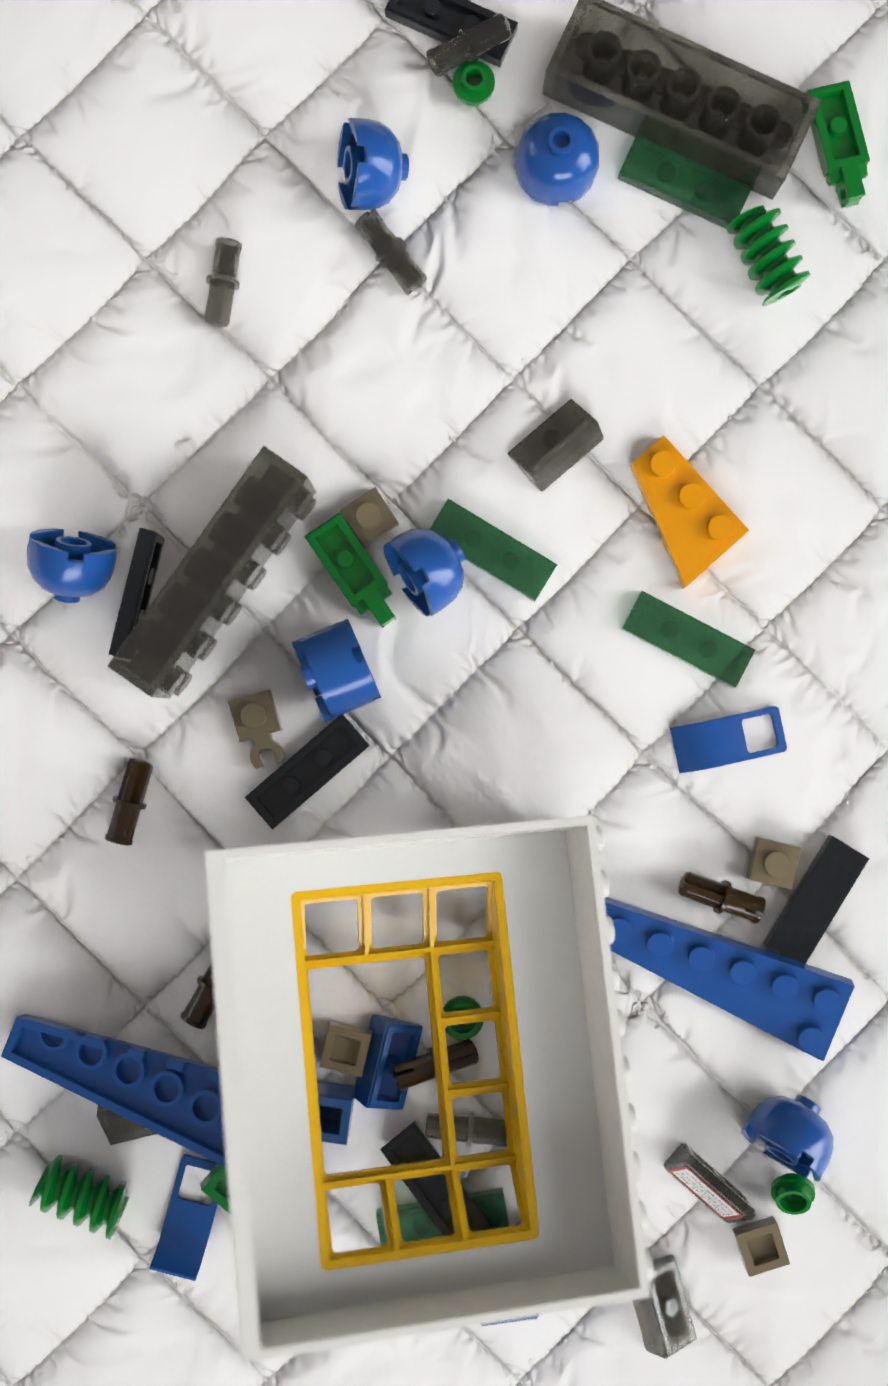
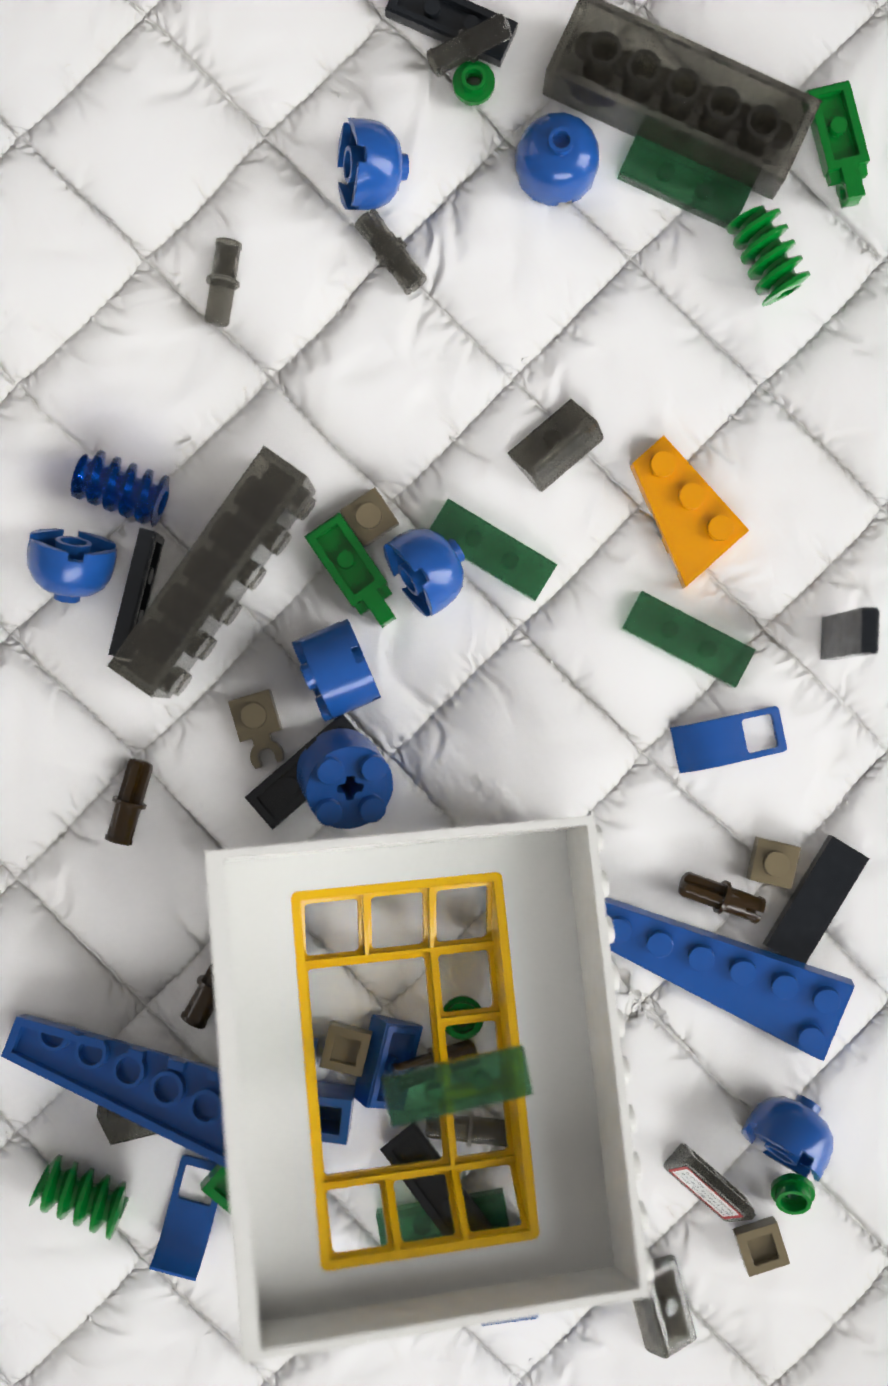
(119, 488): none -> clear blue piece
(345, 779): none -> blue brick
(456, 1085): none -> clear green tile
(850, 634): none -> black tile

